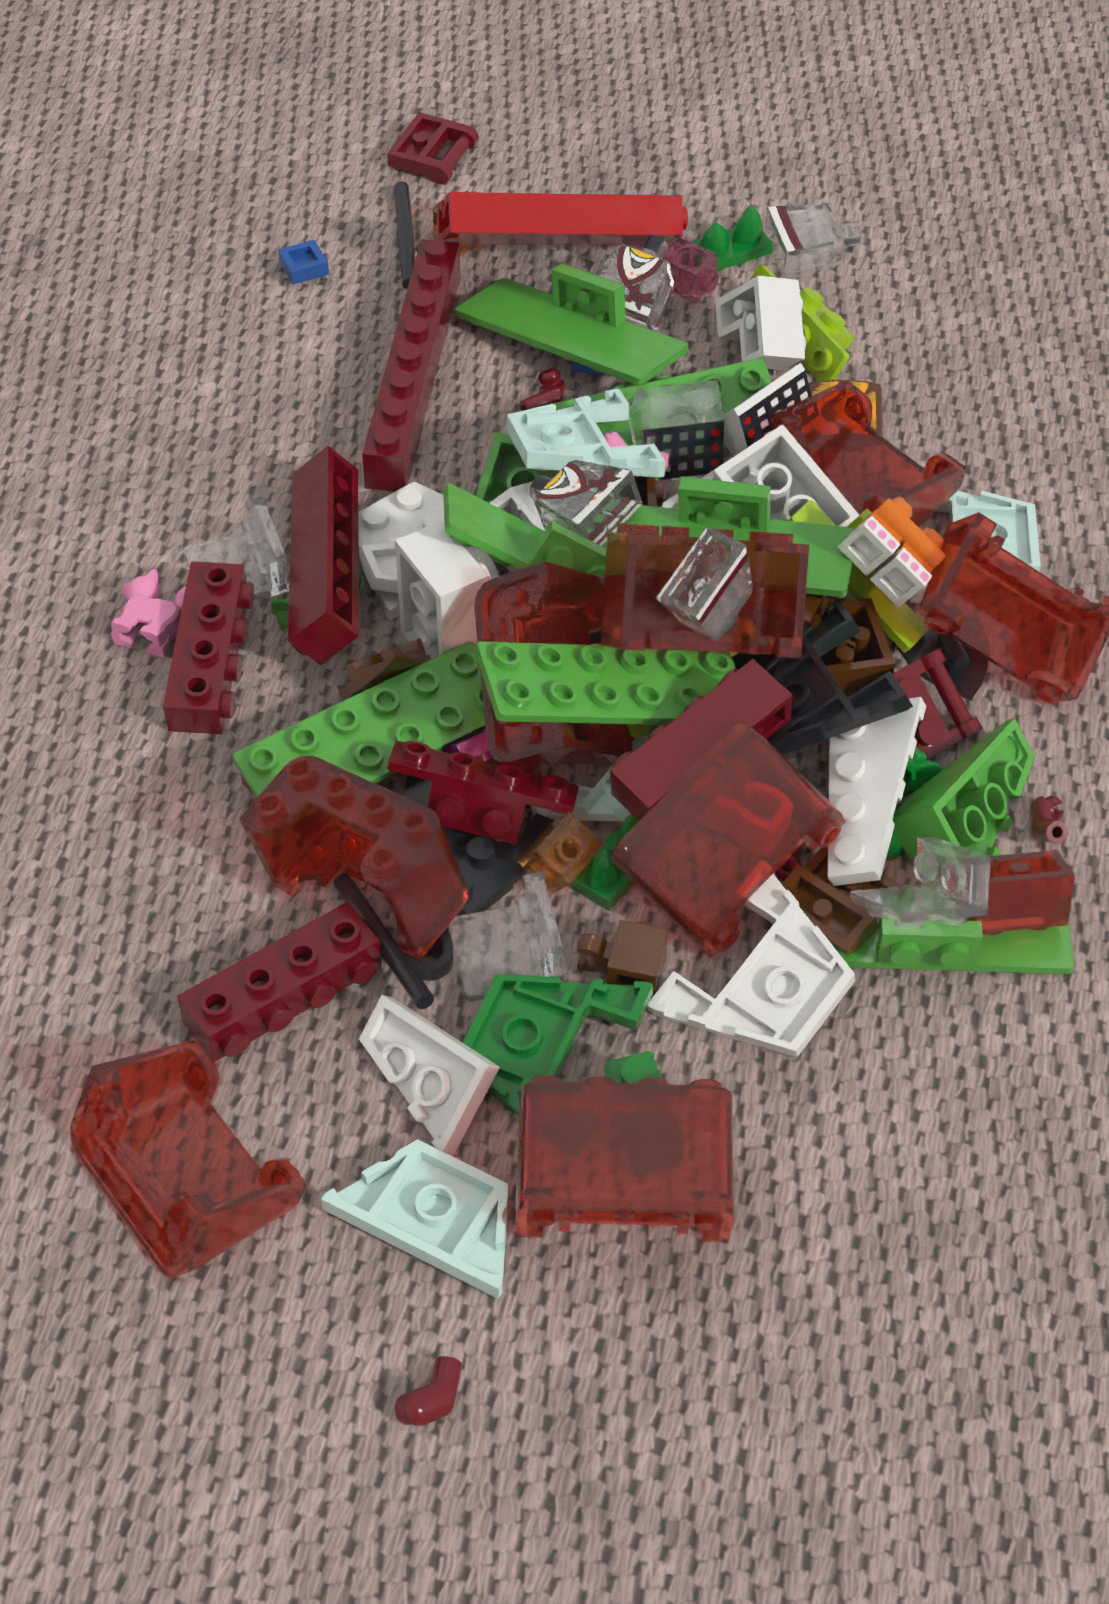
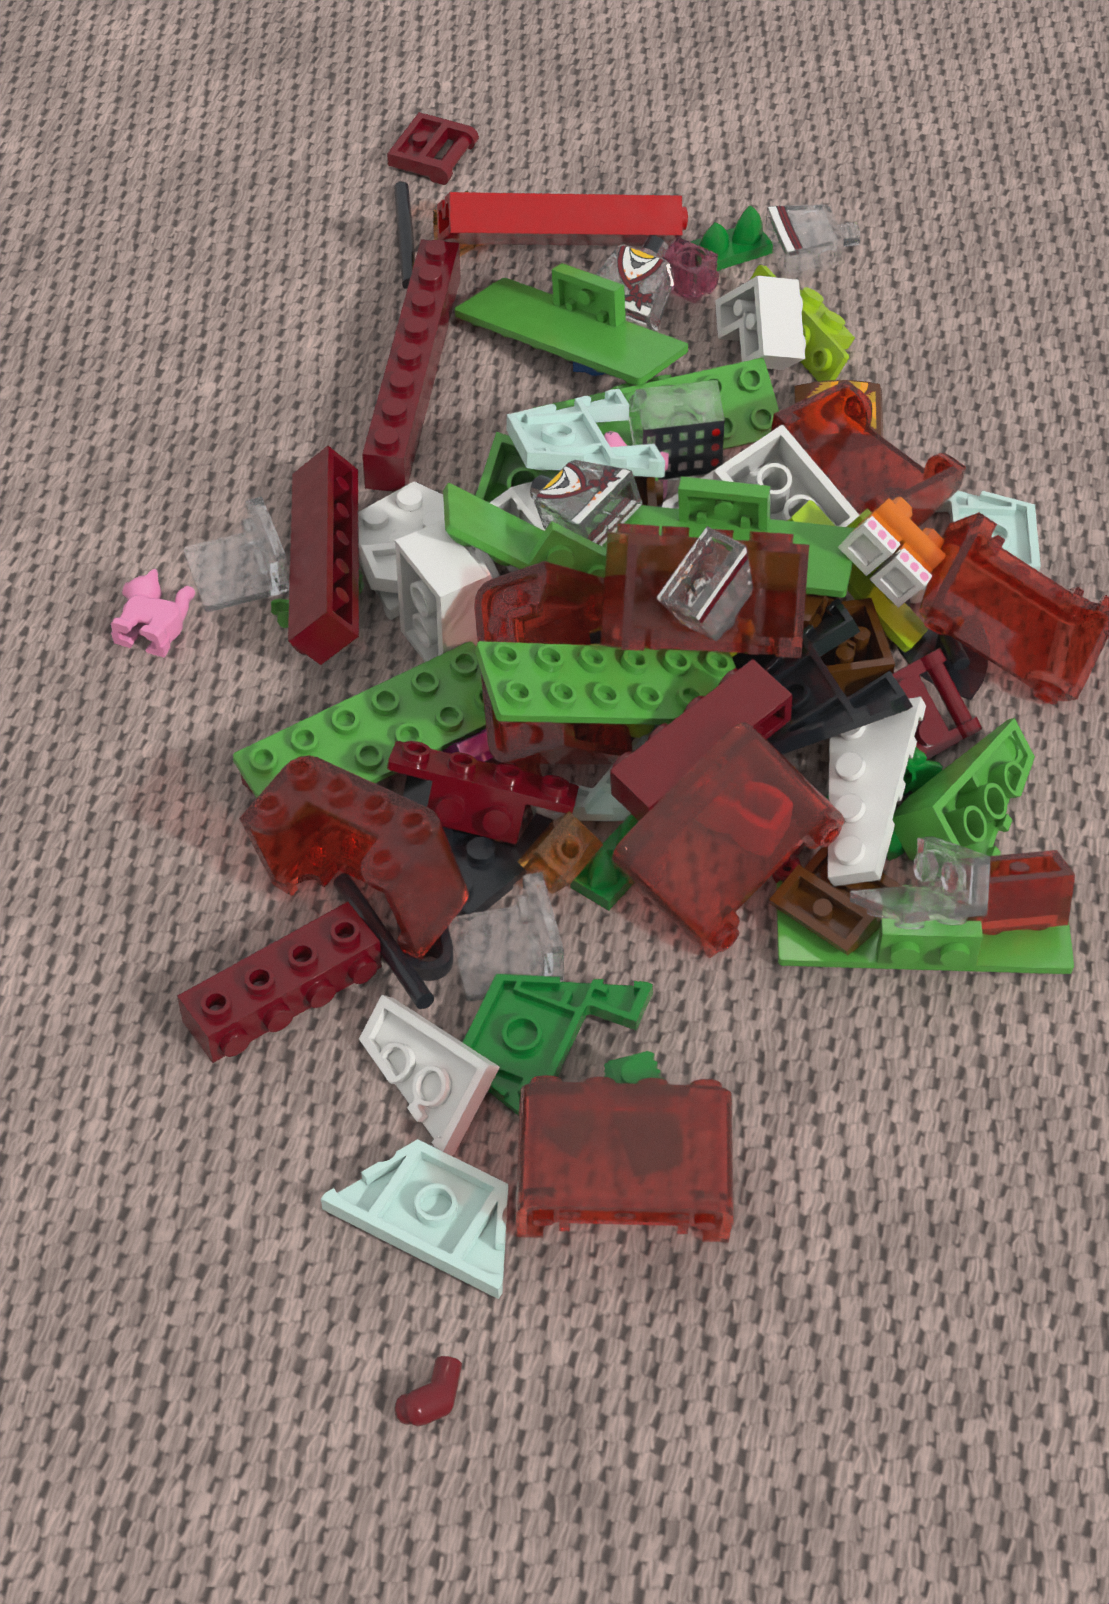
(173, 1160): clear red windscreen -> none
(207, 648): dark red brick -> none
(303, 262): blue plate -> none
(382, 667): reddish brown slope -> none
(550, 391): dark red arm -> none
(634, 956): reddish brown brick -> none
(755, 415): slope -> none
(777, 992): white wing -> none
(1045, 820): dark red arm -> none

